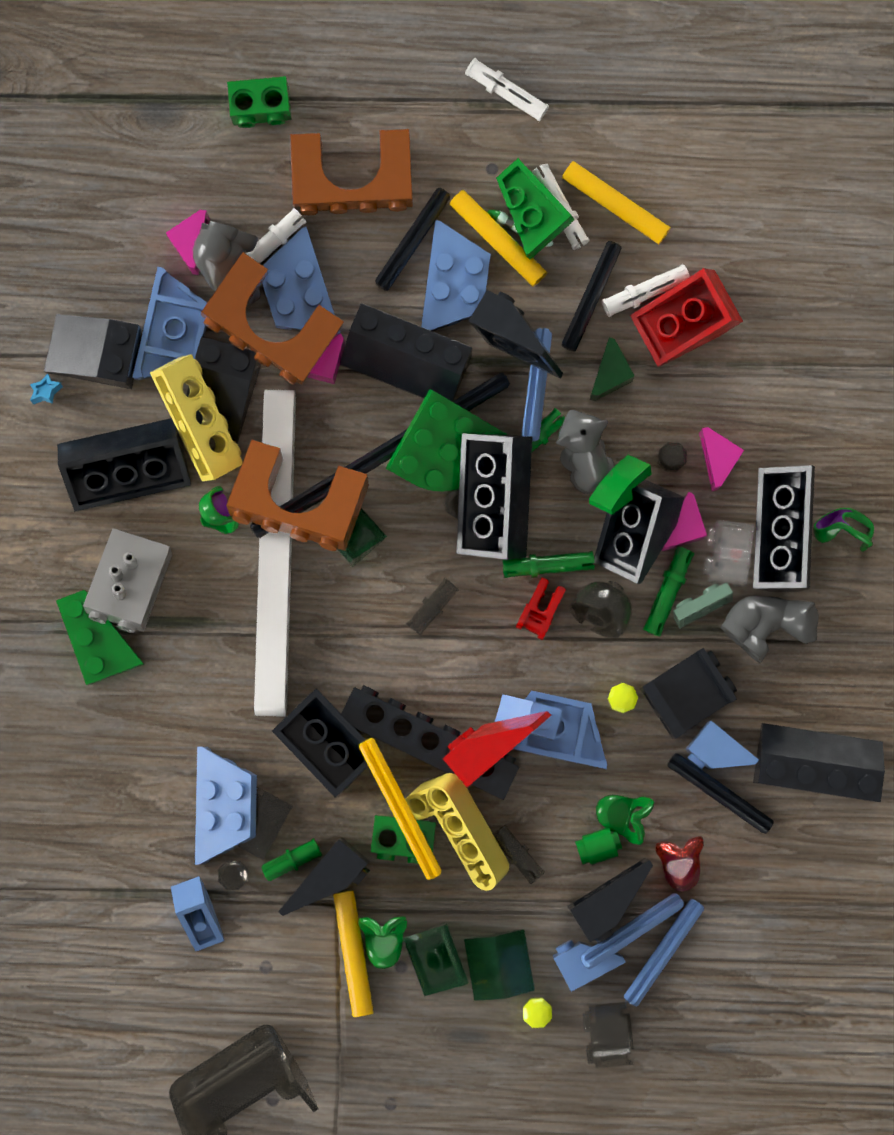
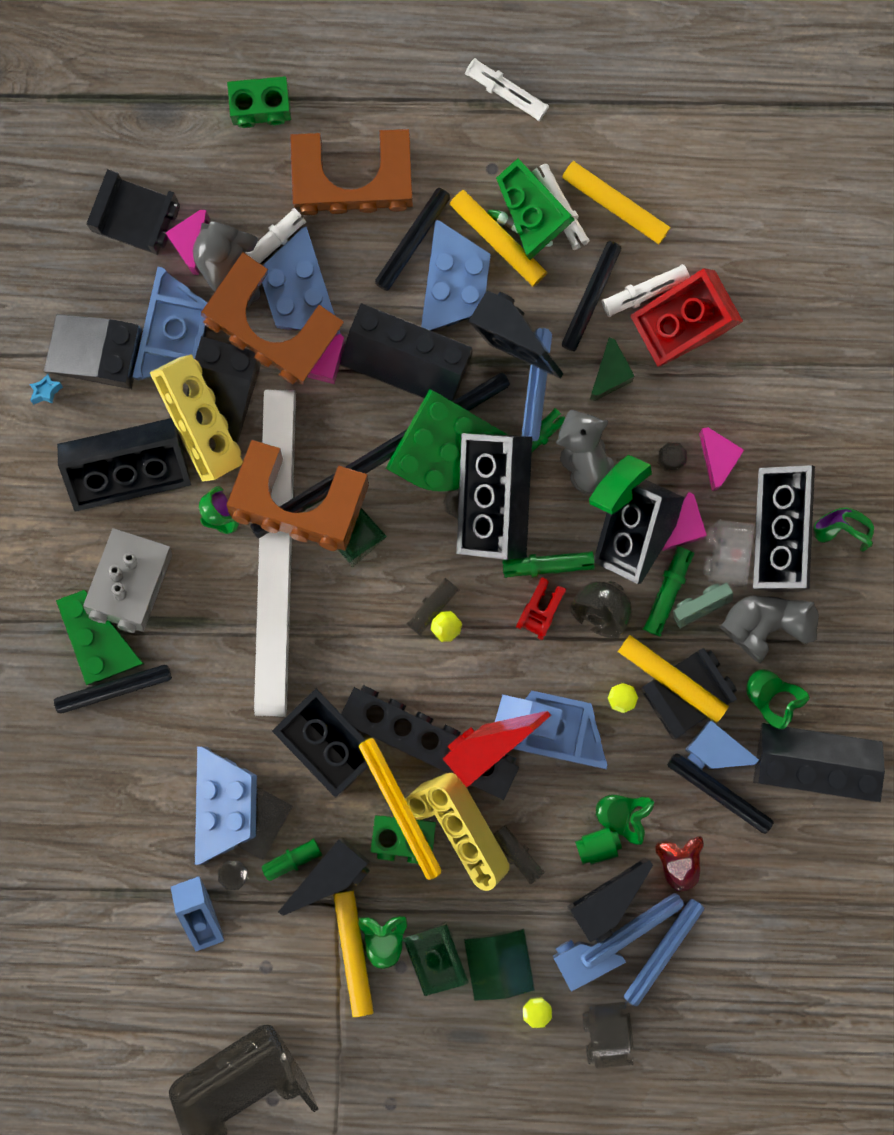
(112, 689): none -> black axle
(132, 213): none -> black panel
(446, 626): none -> neon yellow tile
(673, 679): none -> yellow piece
(764, 686): none -> green piece

